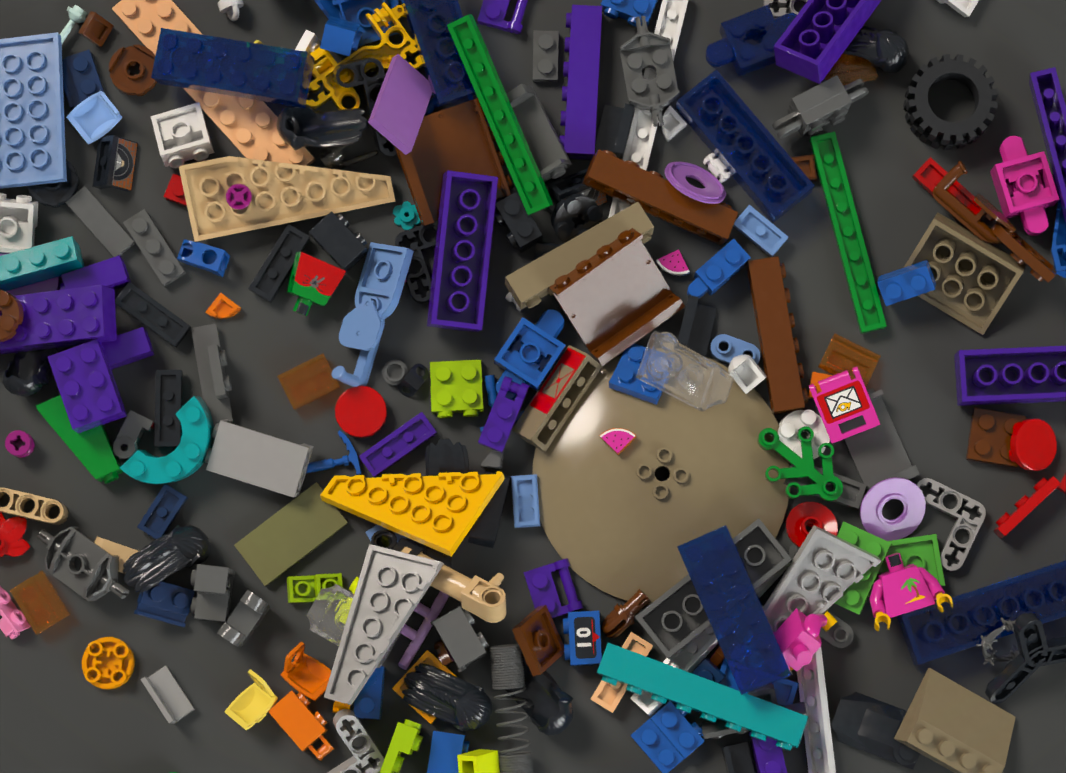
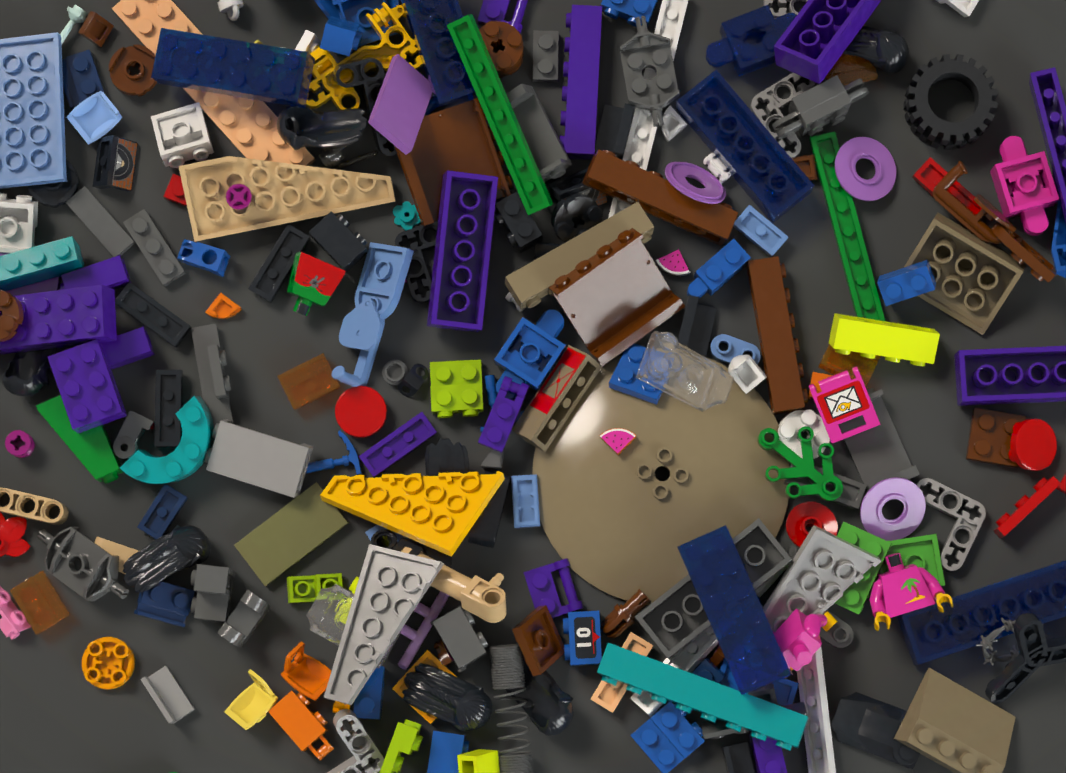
(507, 37): none -> reddish brown brick
(775, 104): none -> light grey beam
(846, 169): none -> medium lavender piece
(883, 339): none -> neon yellow brick

